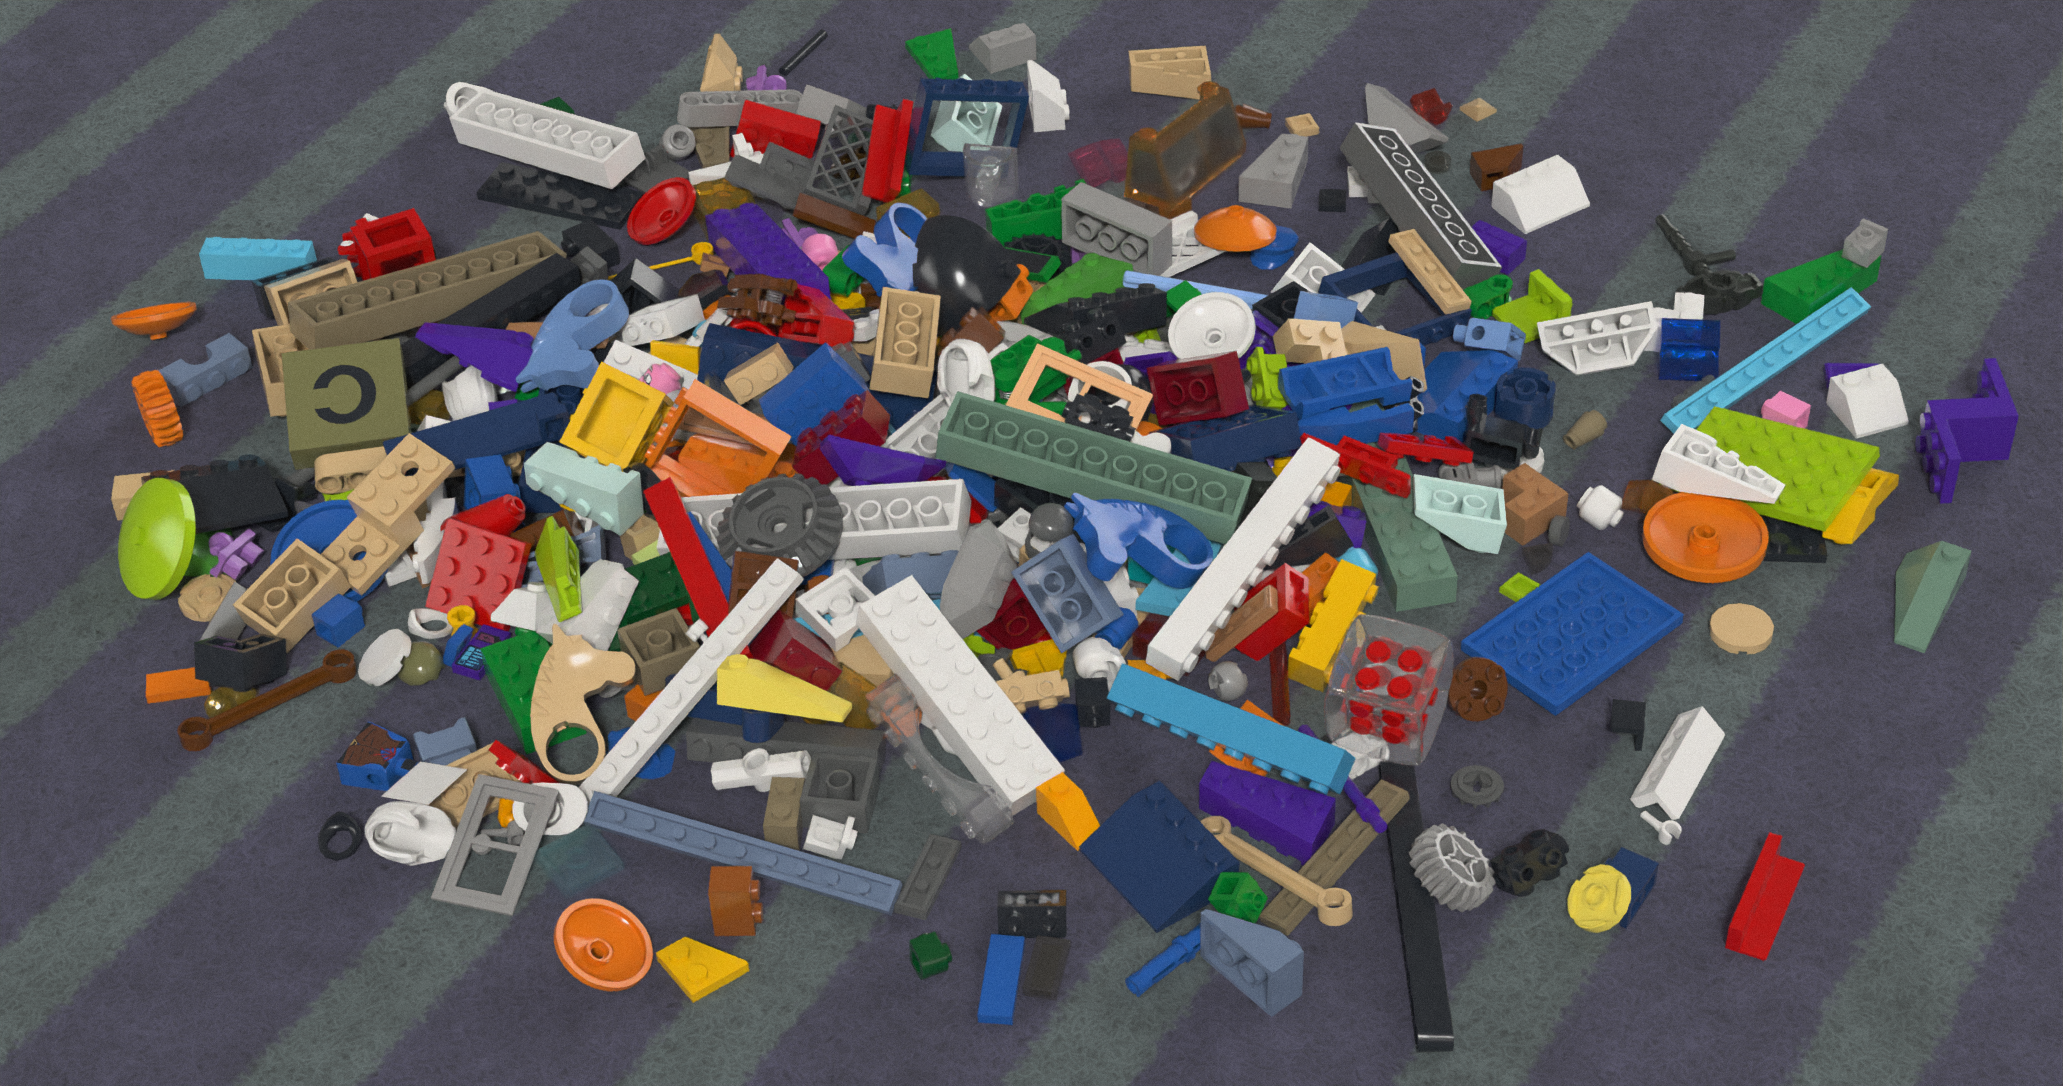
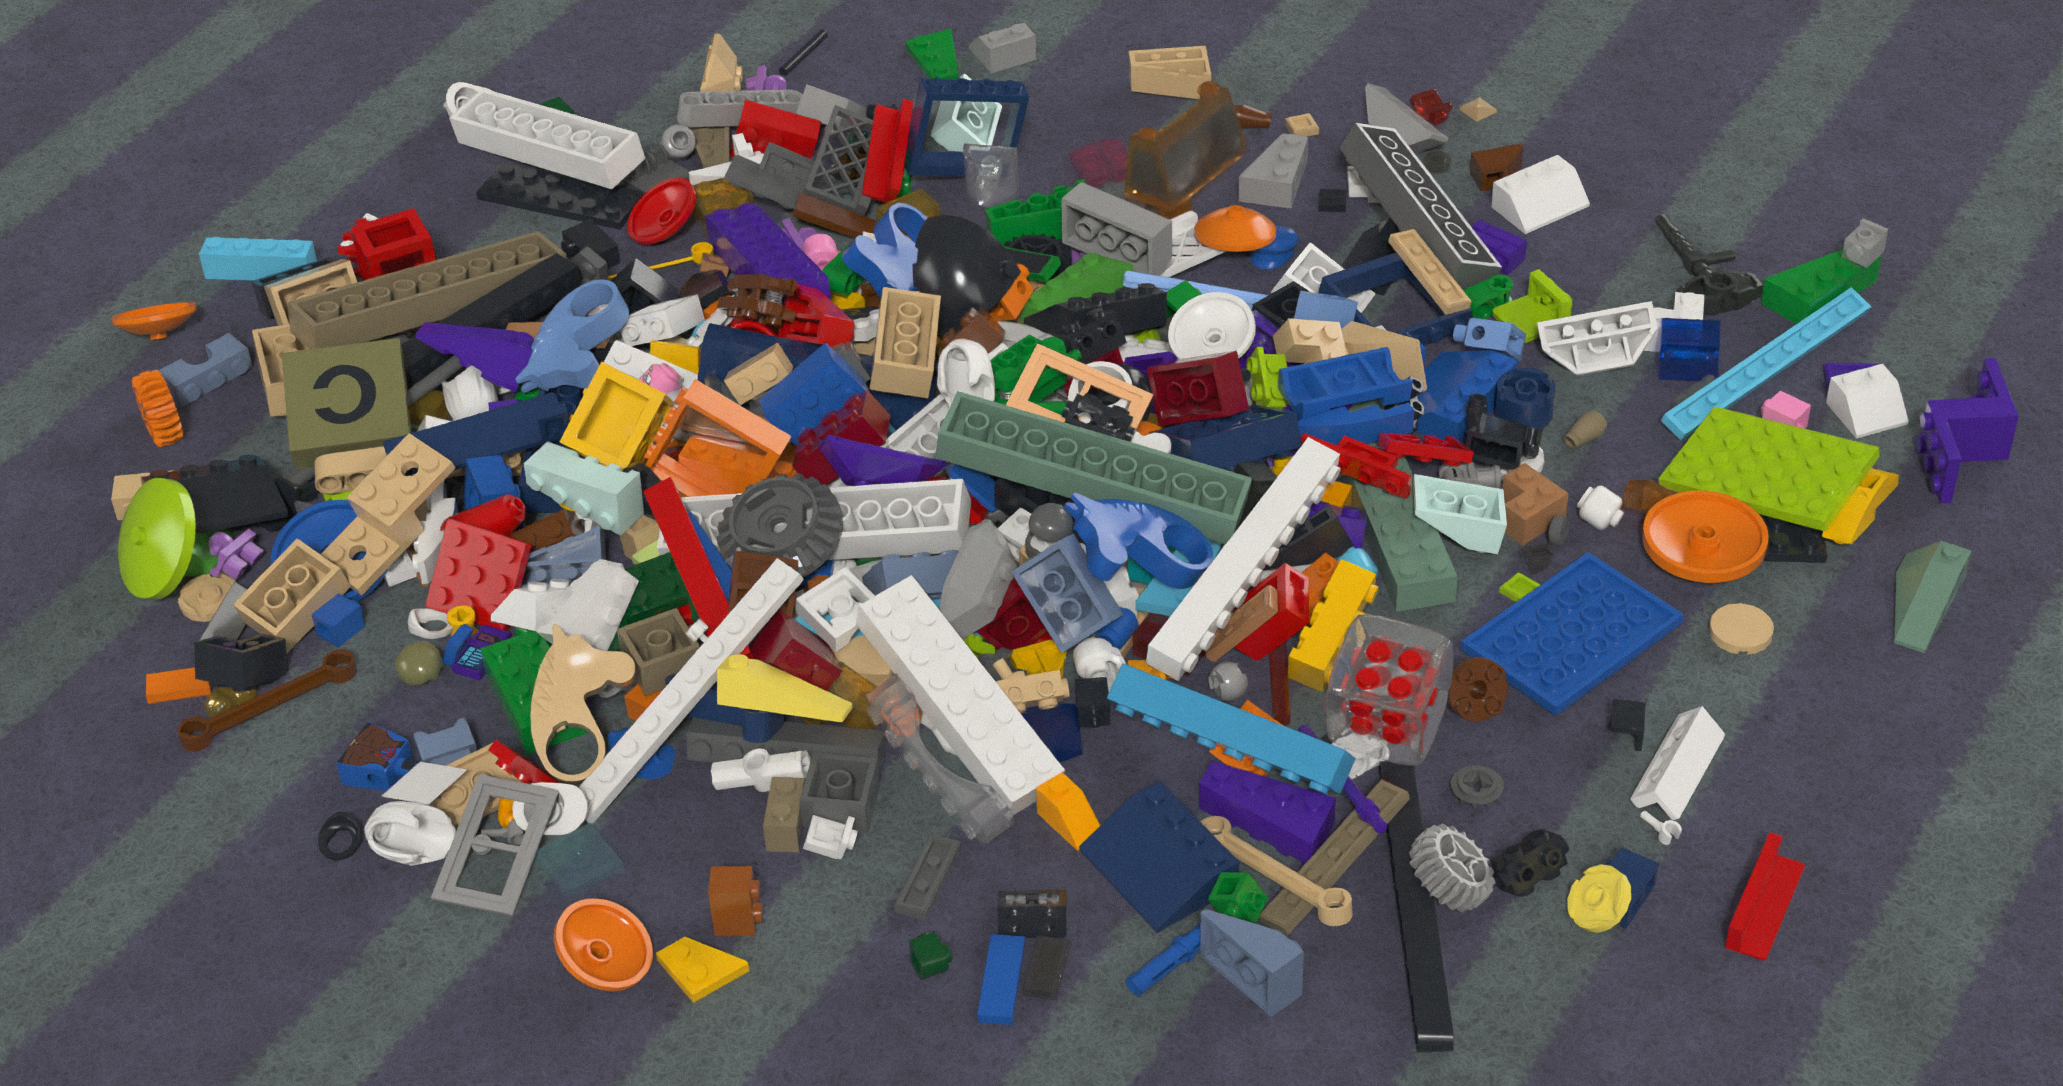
(383, 657): white tile -> none
(560, 569): lime wedge -> none
(735, 849): sand blue plate -> none
(1046, 99): white slope -> none
(1698, 466): white wedge -> none

